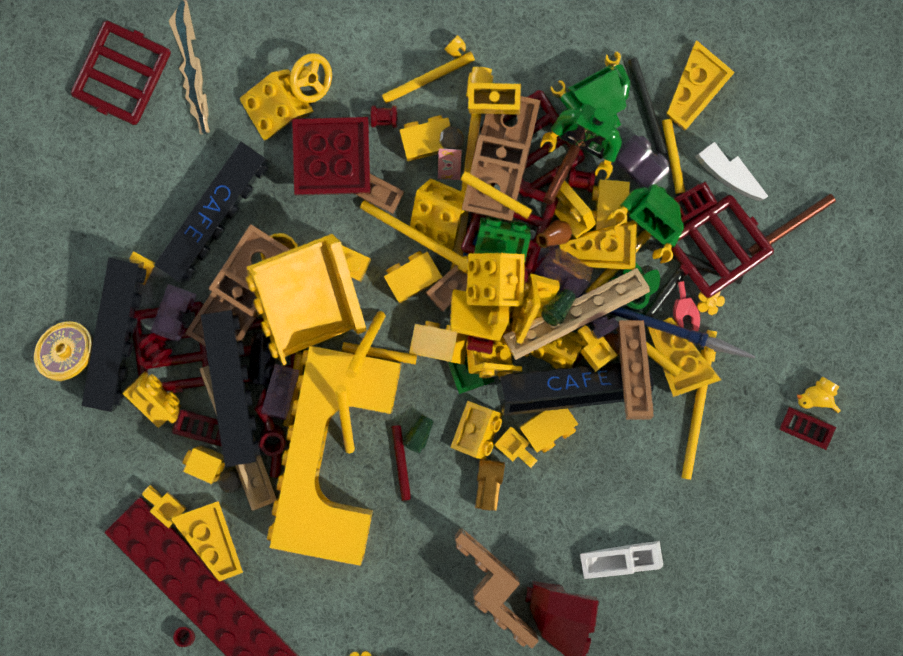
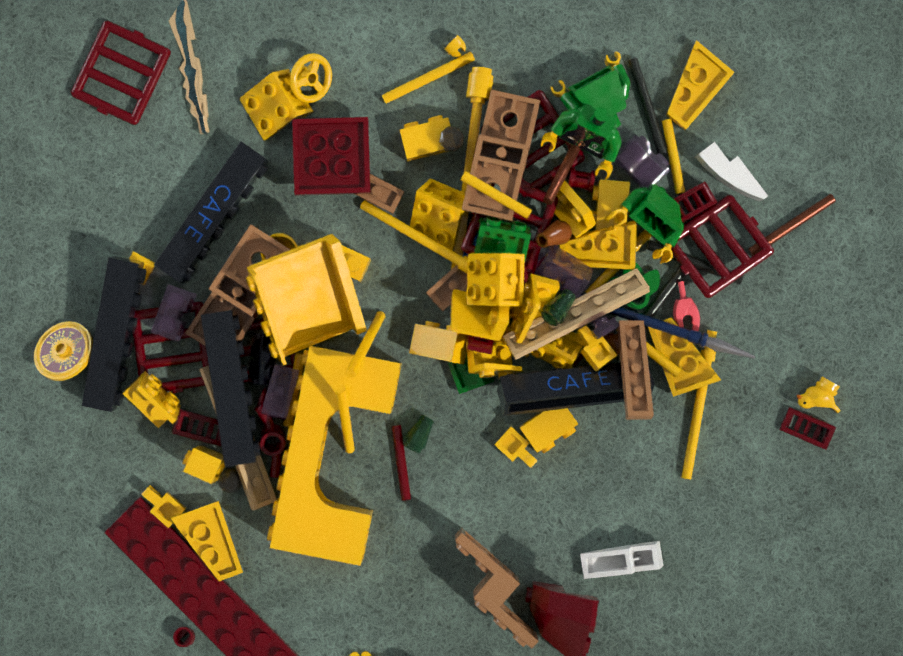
(154, 349): dark red bush -> none
(382, 353): yellow bar -> none
(383, 116): dark red bush -> none
(413, 276): yellow brick -> none
(449, 164): bright pink sticker -> none
(477, 430): yellow bracket -> none
(489, 478): pearl gold piece -> none
(494, 98): yellow brick -> none
(709, 304): yellow plant -> none

